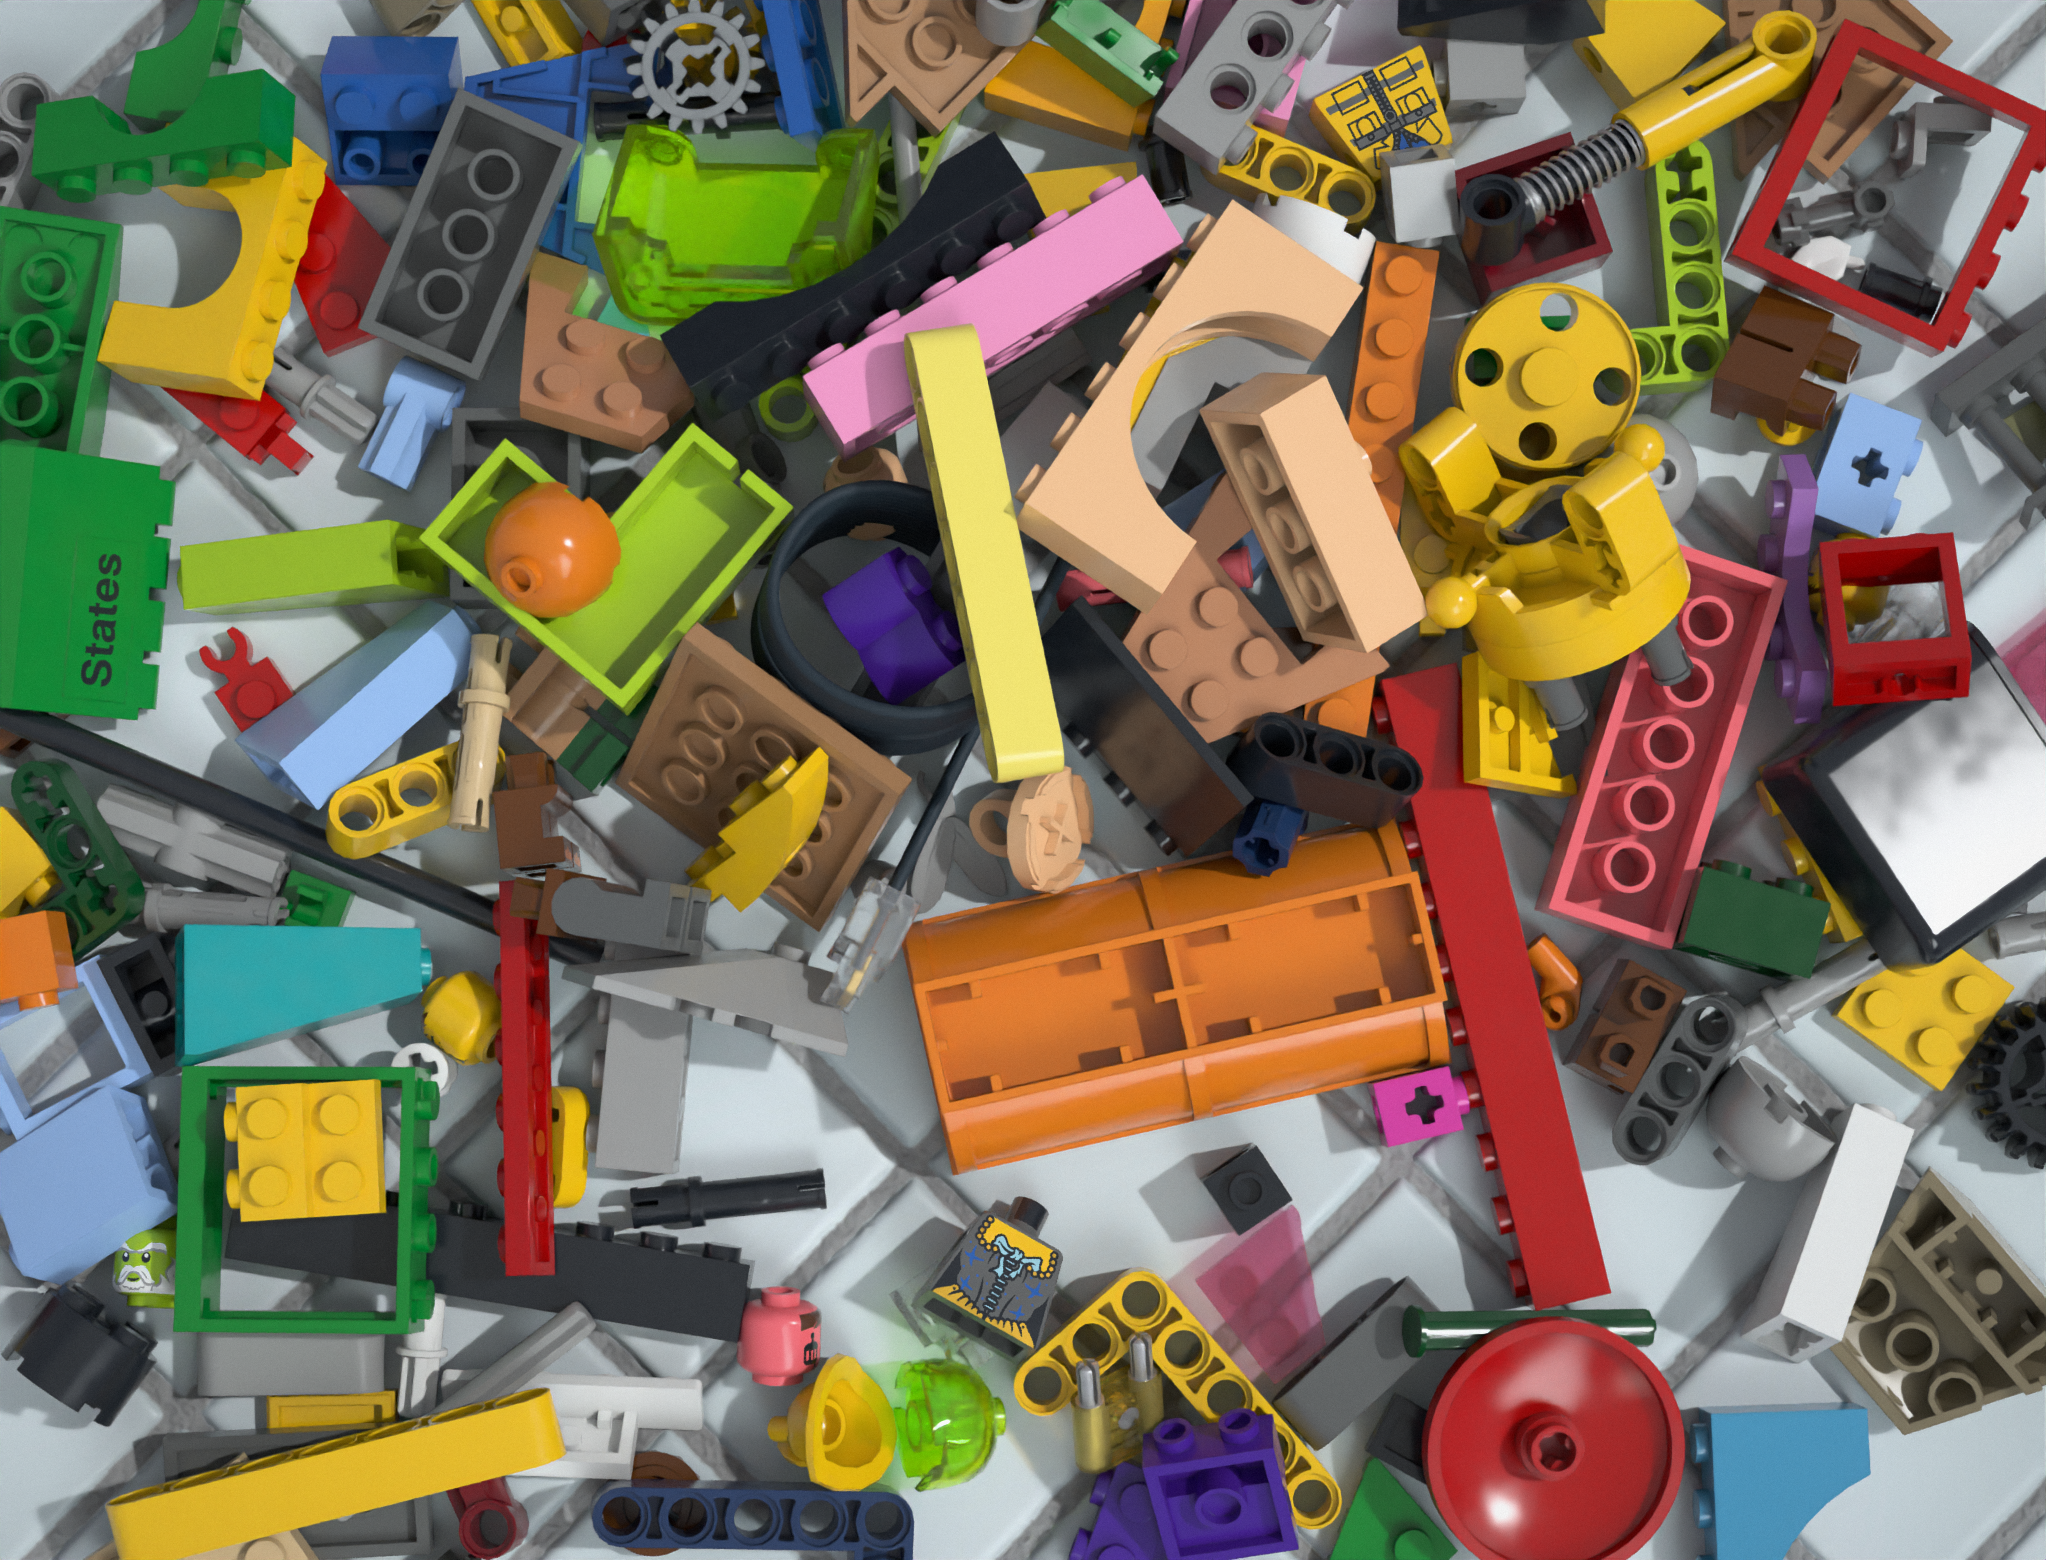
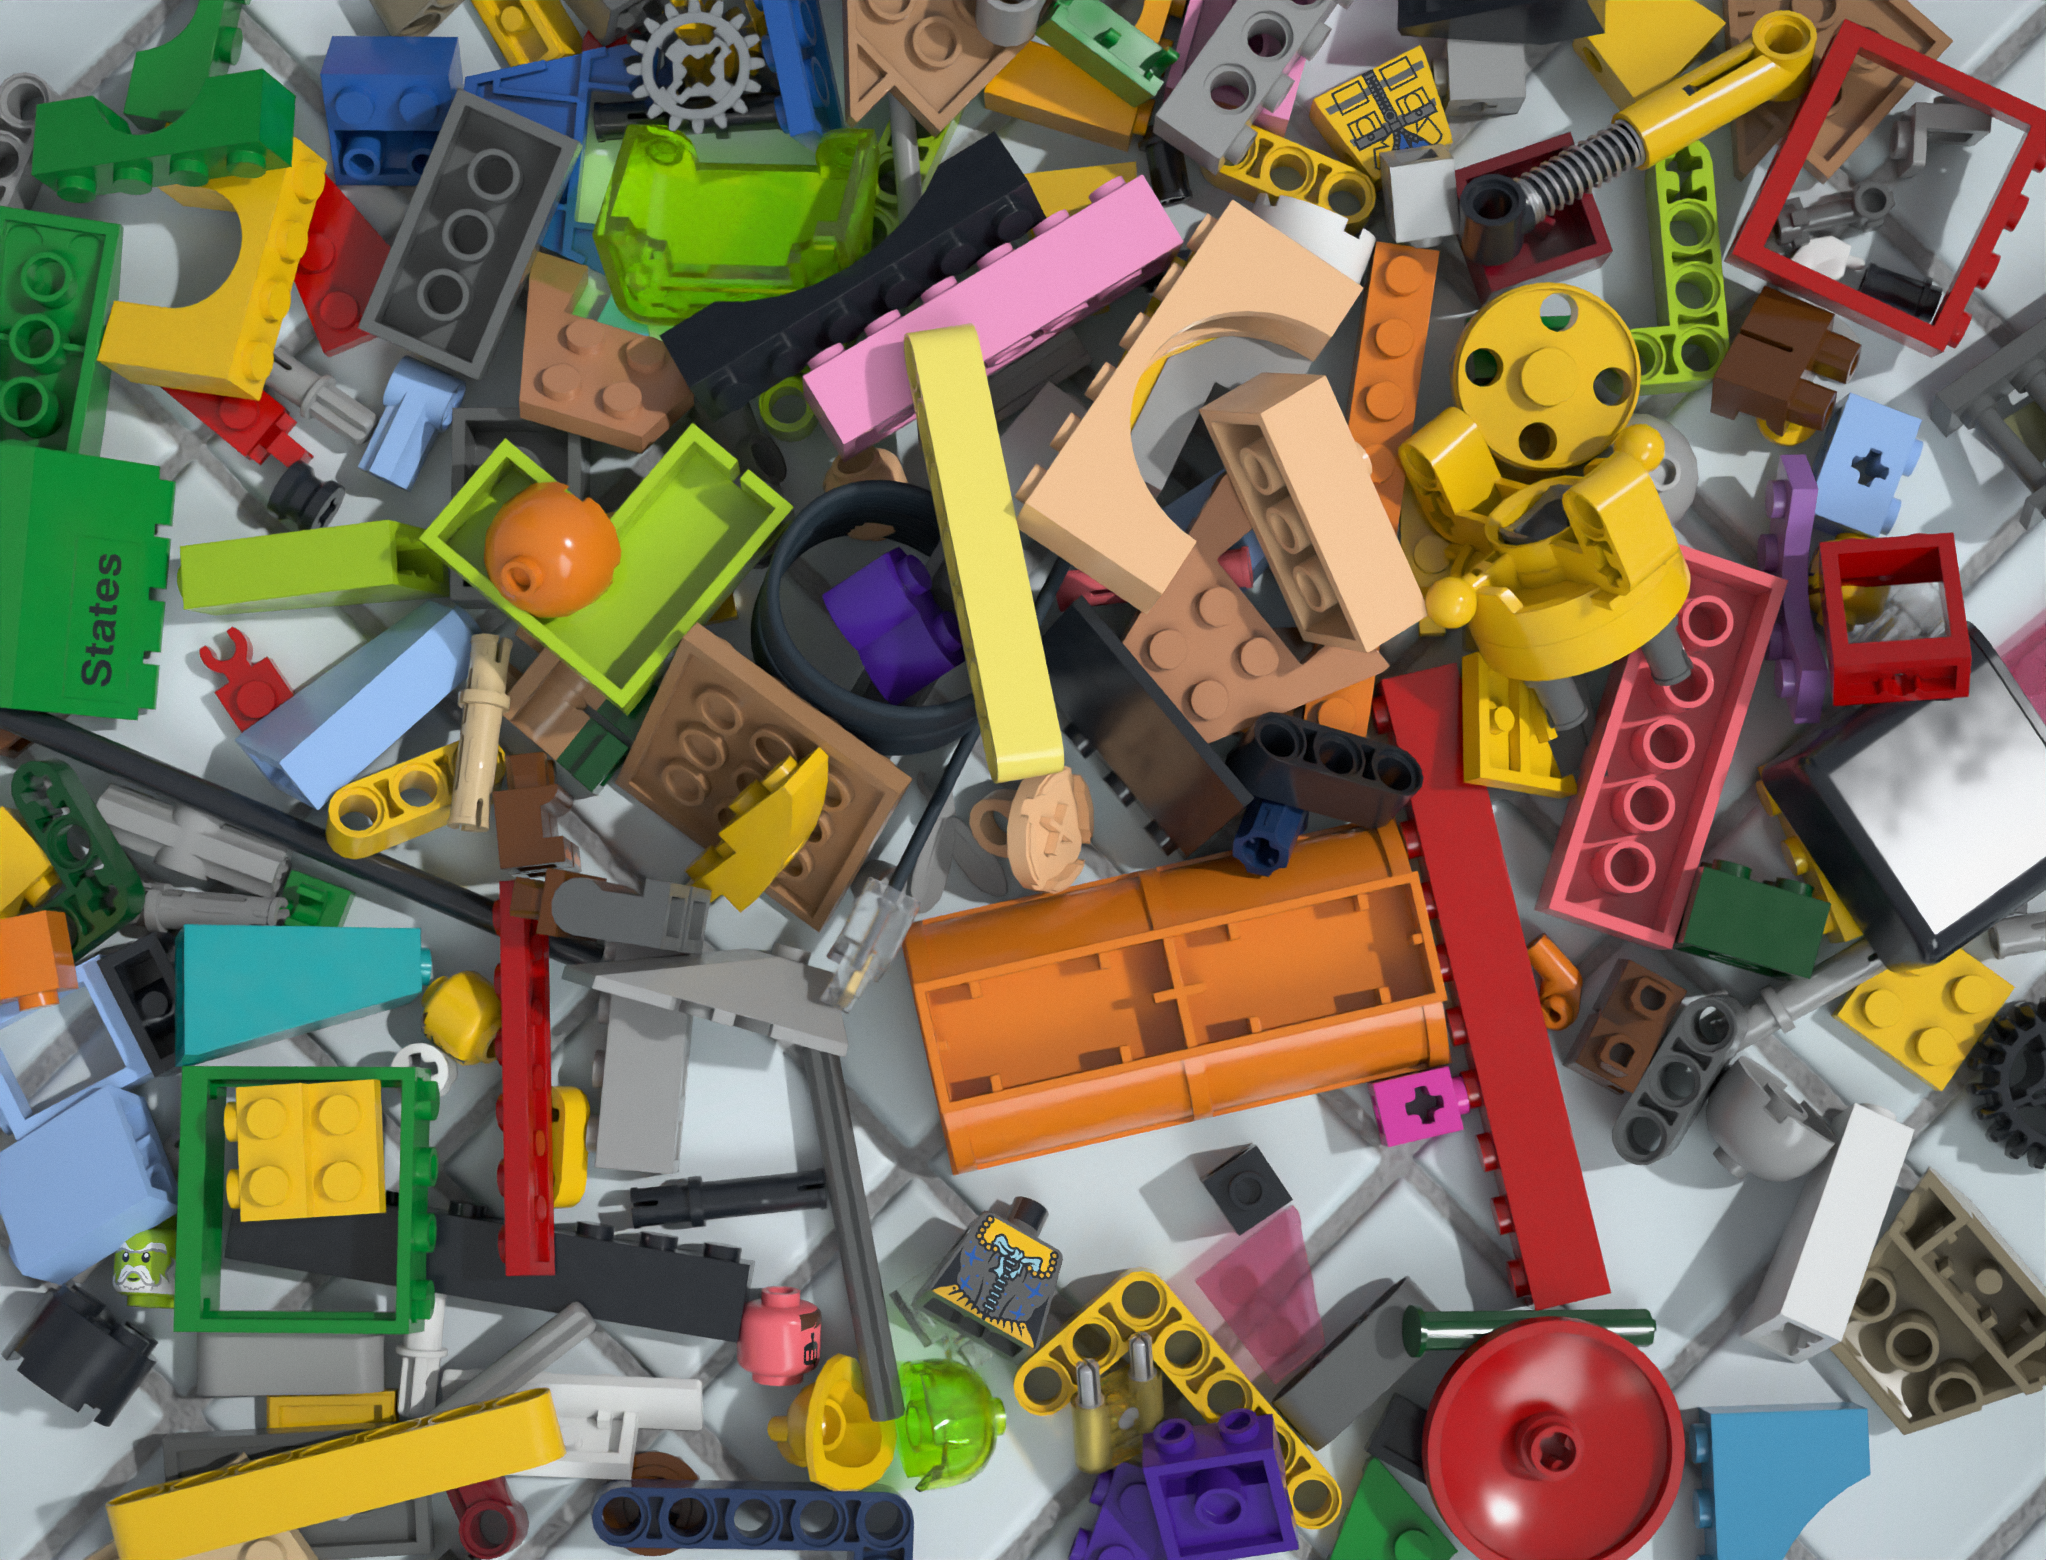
(305, 498): none -> black wheel
(854, 1235): none -> dark grey axle

